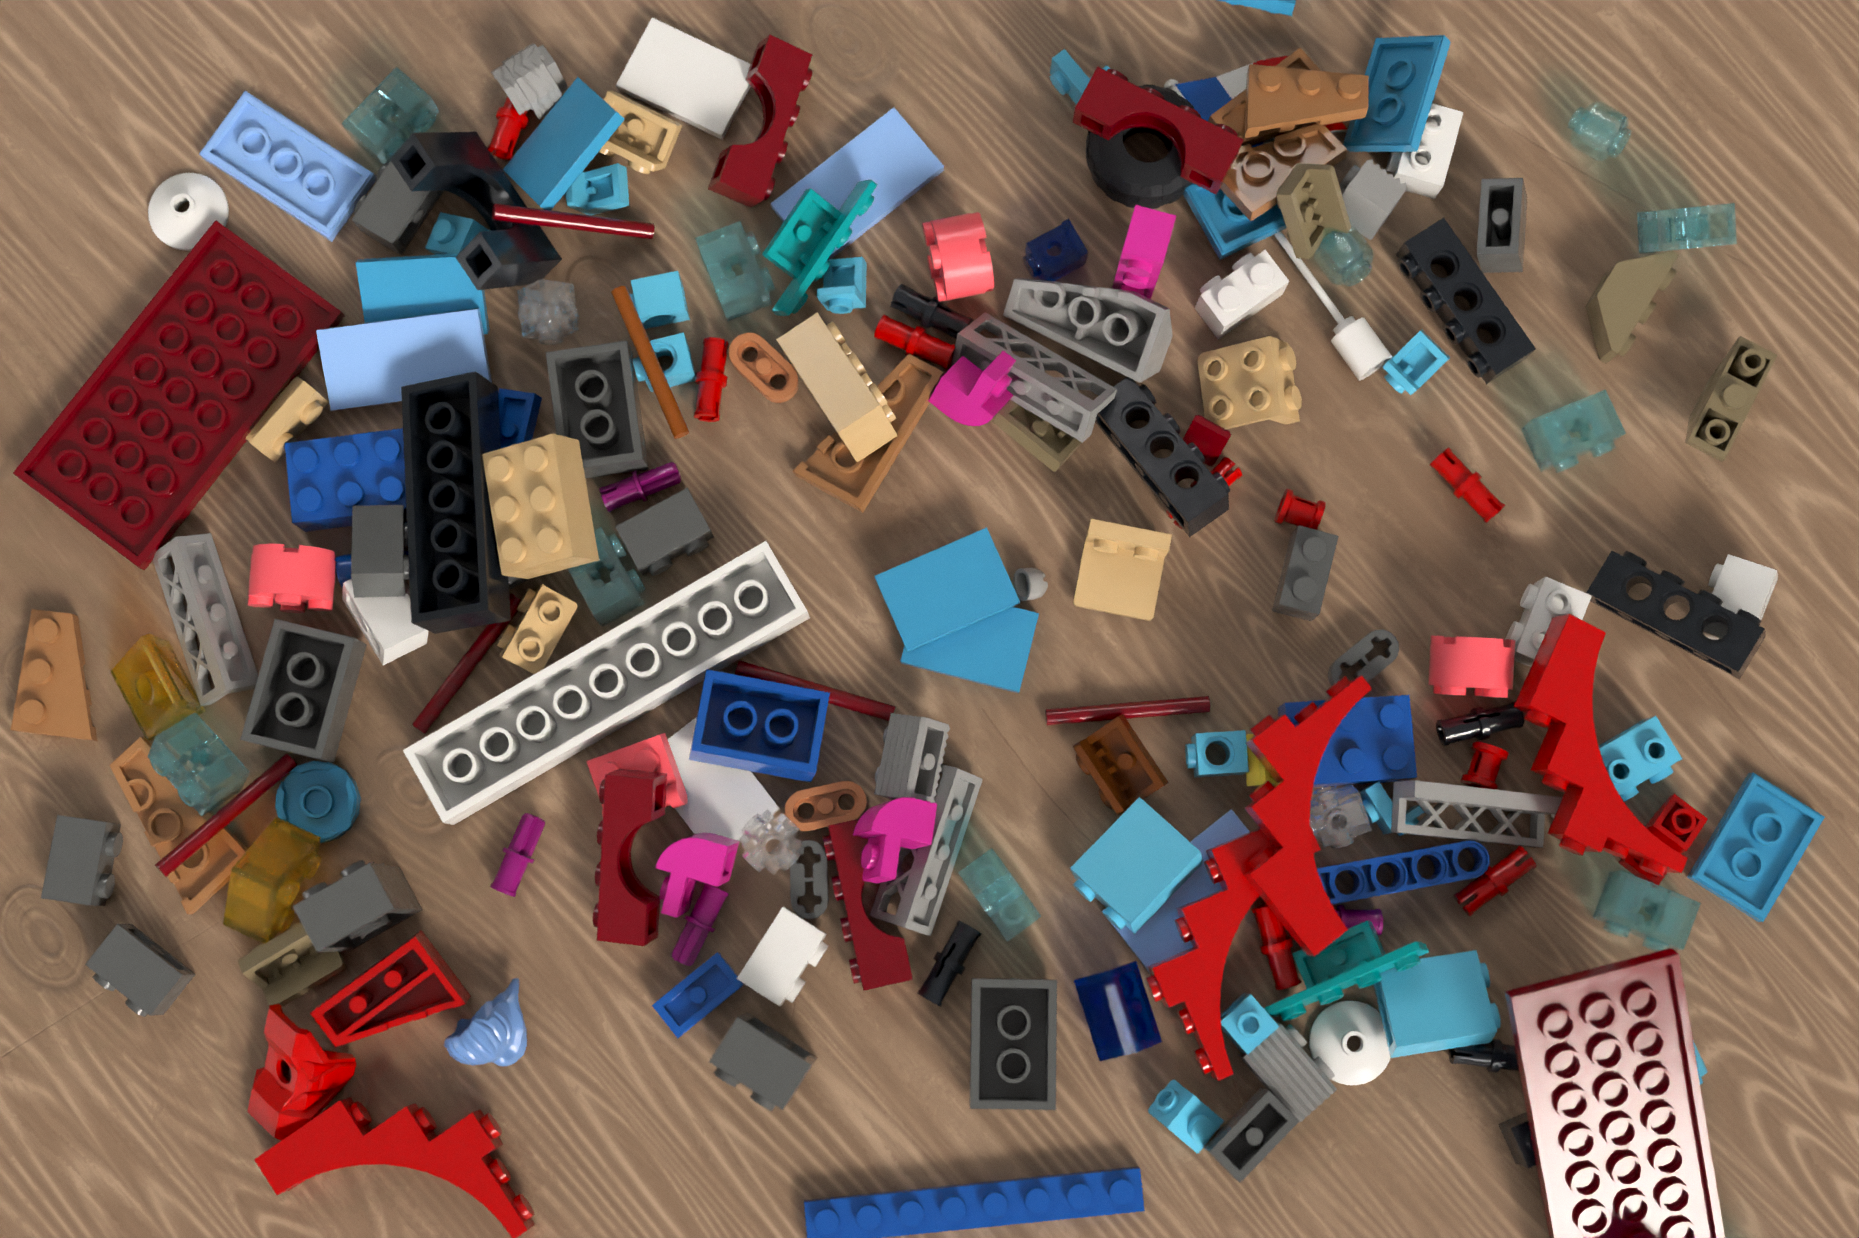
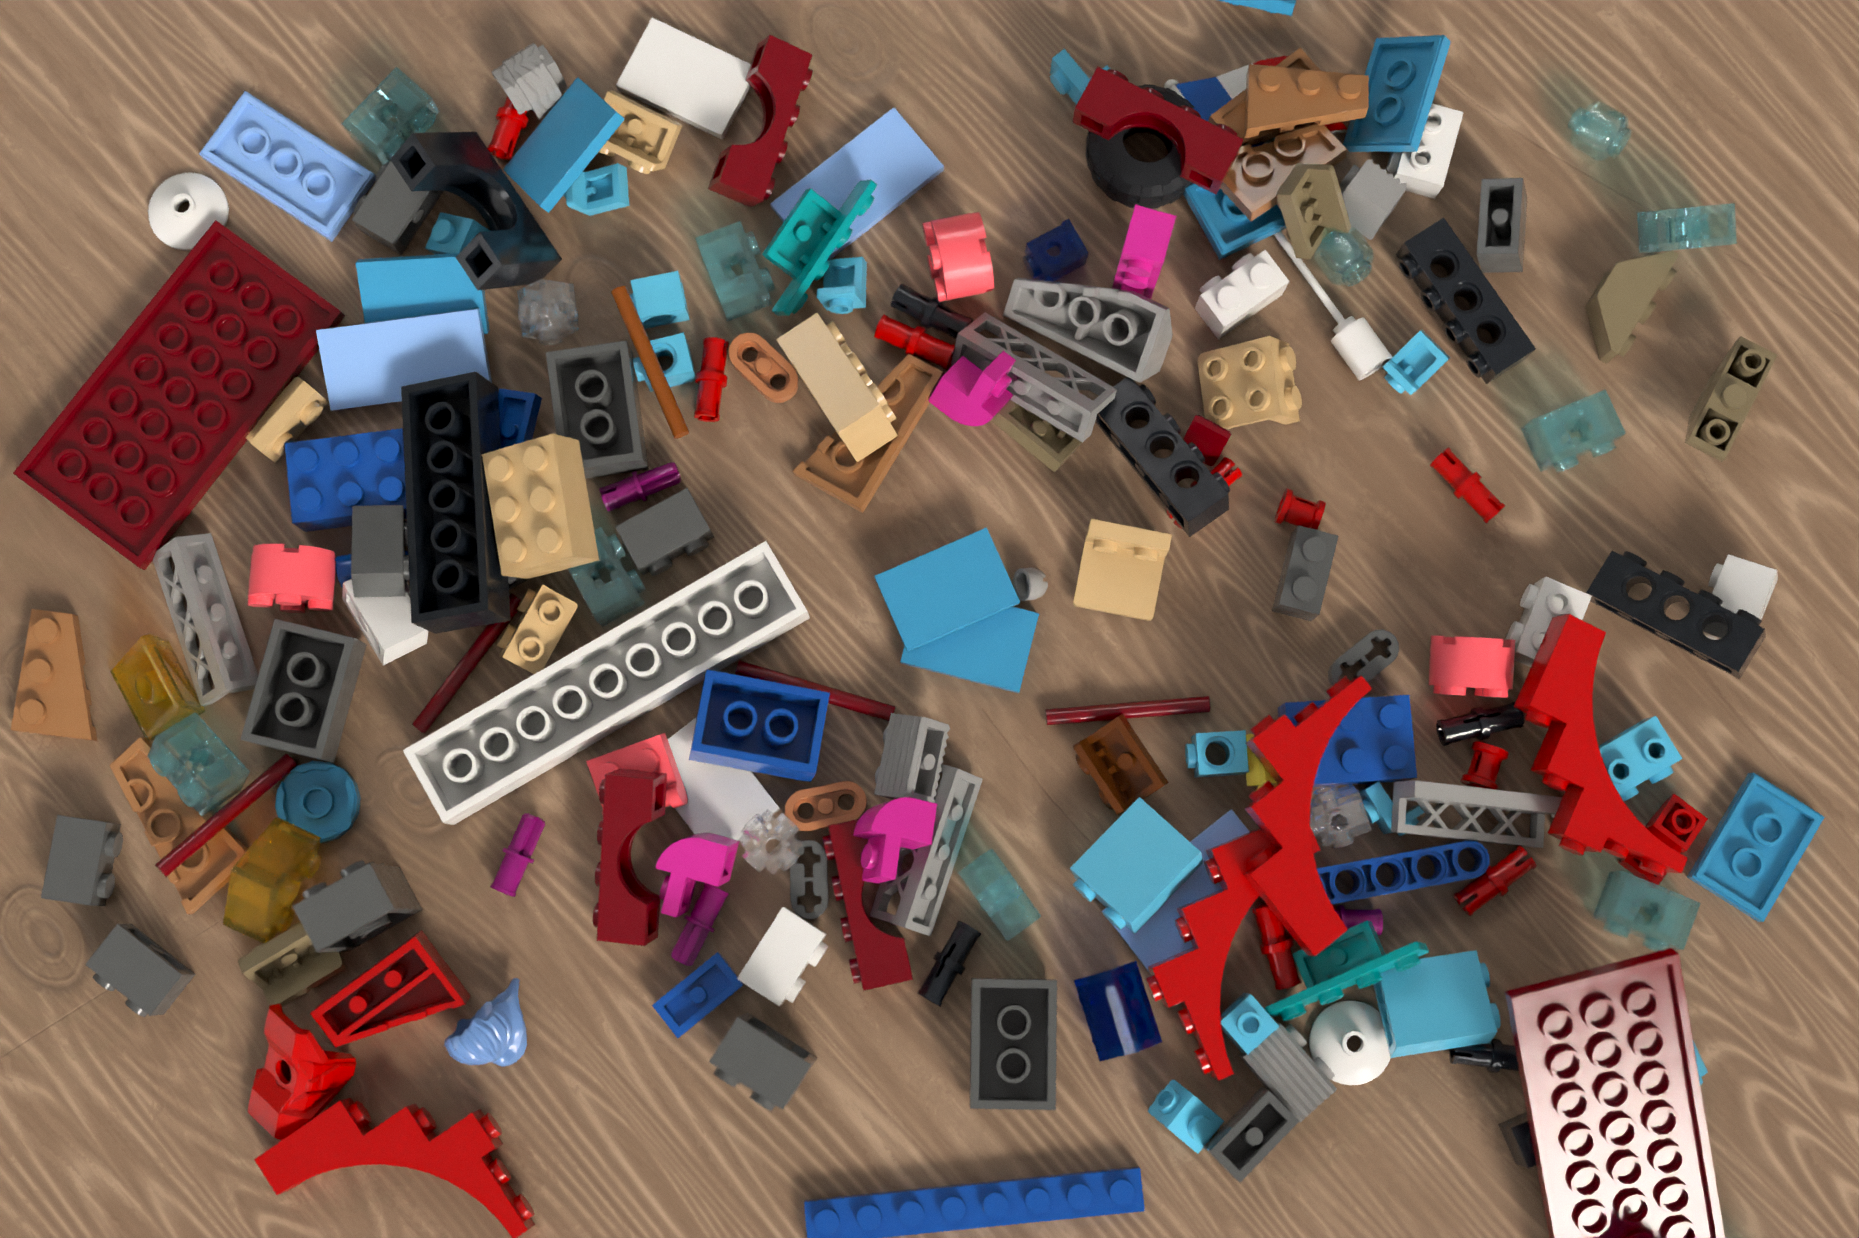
(572, 221): dark red bar -> none

